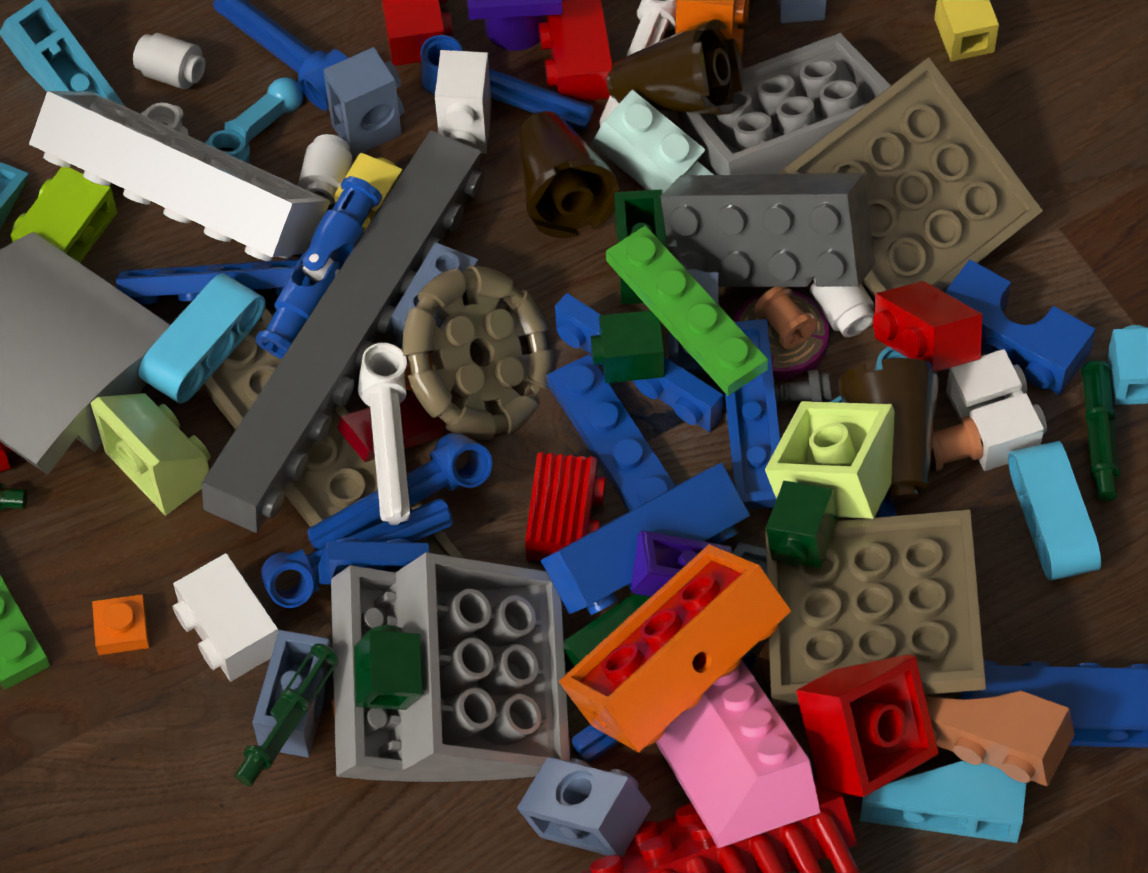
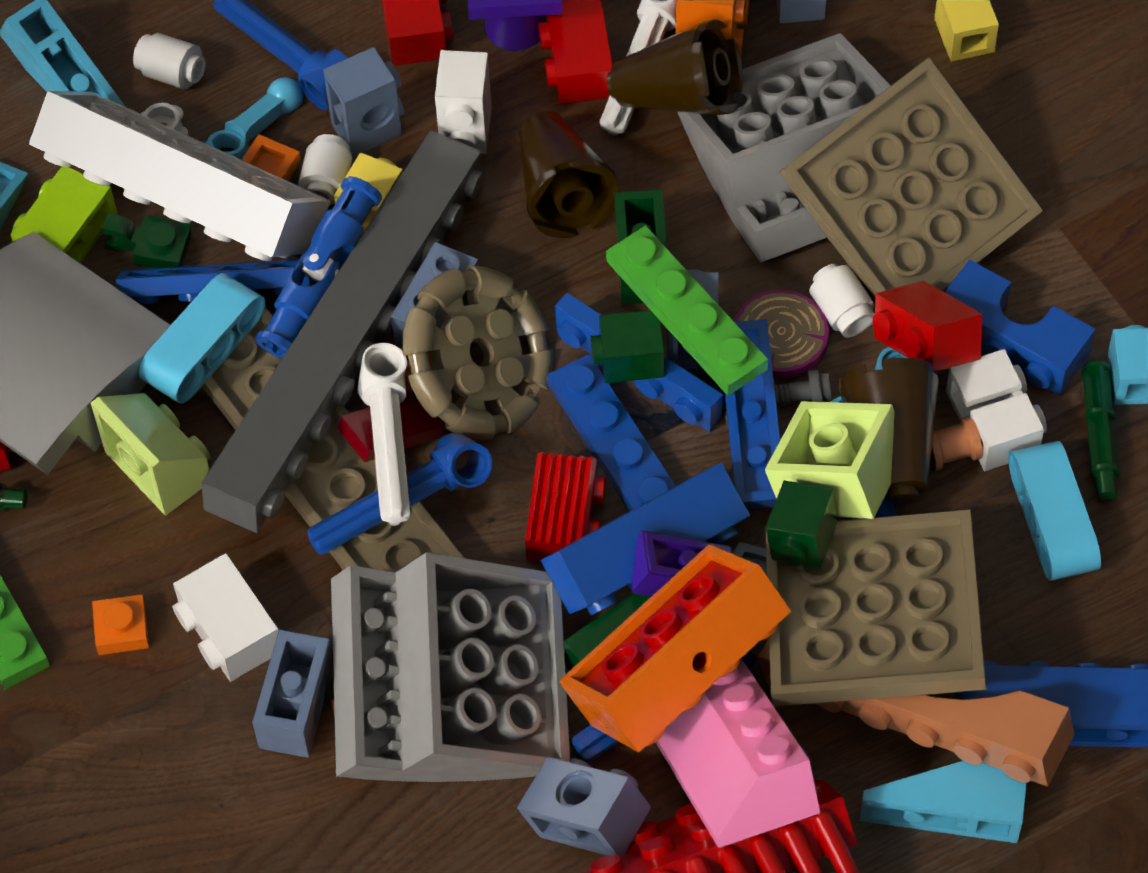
(154, 244): none -> dark green plate
(273, 157): none -> orange plate
(287, 714): dark green piece -> none
(374, 555): blue plate -> none
(387, 669): dark green brick -> none
(421, 523): blue axle -> none
(507, 88): blue axle -> none
(648, 144): light aqua brick -> none
(772, 228): dark grey piece -> none
(785, 316): nougat bush -> none
(867, 724): red slope -> none

